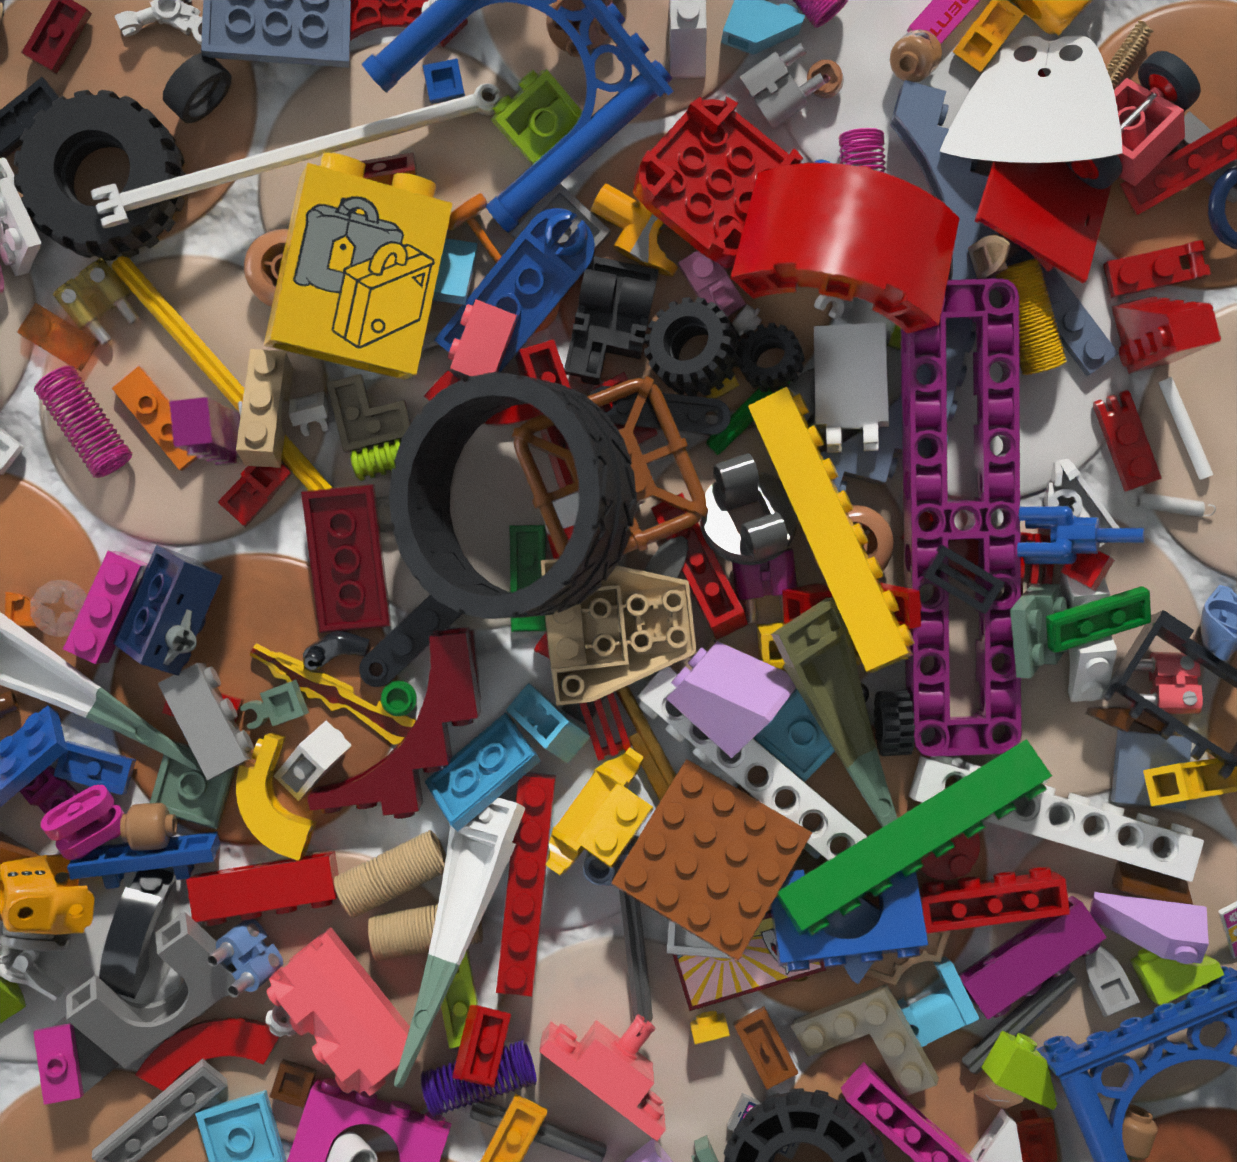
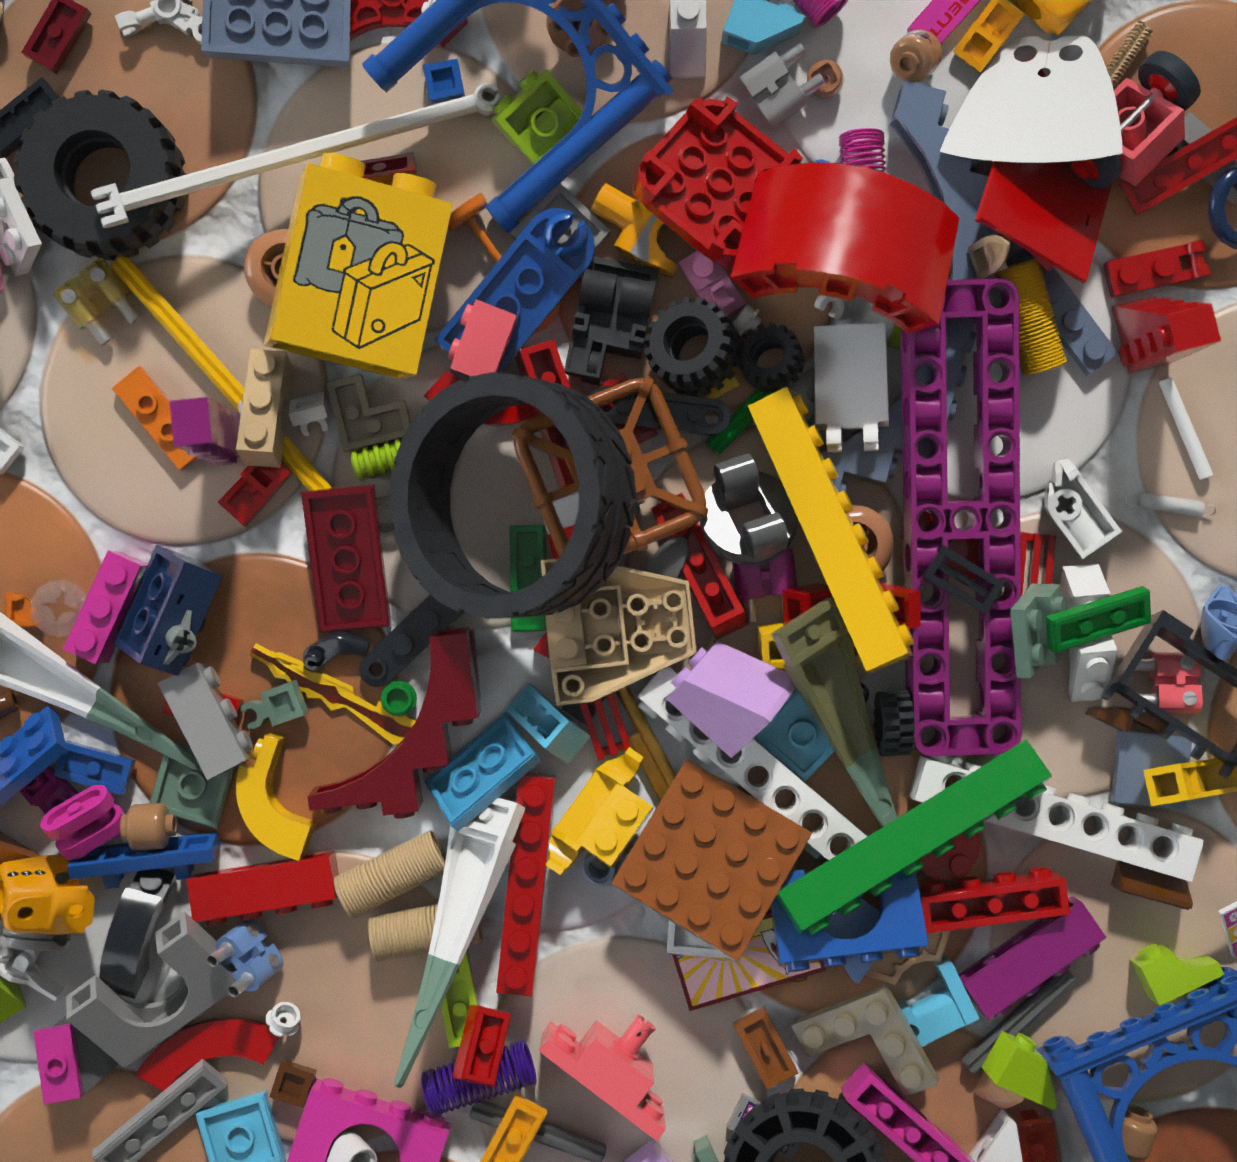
(58, 337): clear orange plate -> none
(108, 461): dark pink piece -> none
(196, 88): black tyre -> none
(312, 760): white slope -> none
(344, 1010): coral brick -> none
(455, 271): medium azure tile -> none
(636, 956): dark grey axle -> none
(709, 1027): yellow plate -> none
(1068, 535): blue plant -> none
(1089, 569): red plate -> none
(1109, 983): light grey plate -> none
(1127, 441): red hinge -> none
(1159, 926): lavender slope -> none

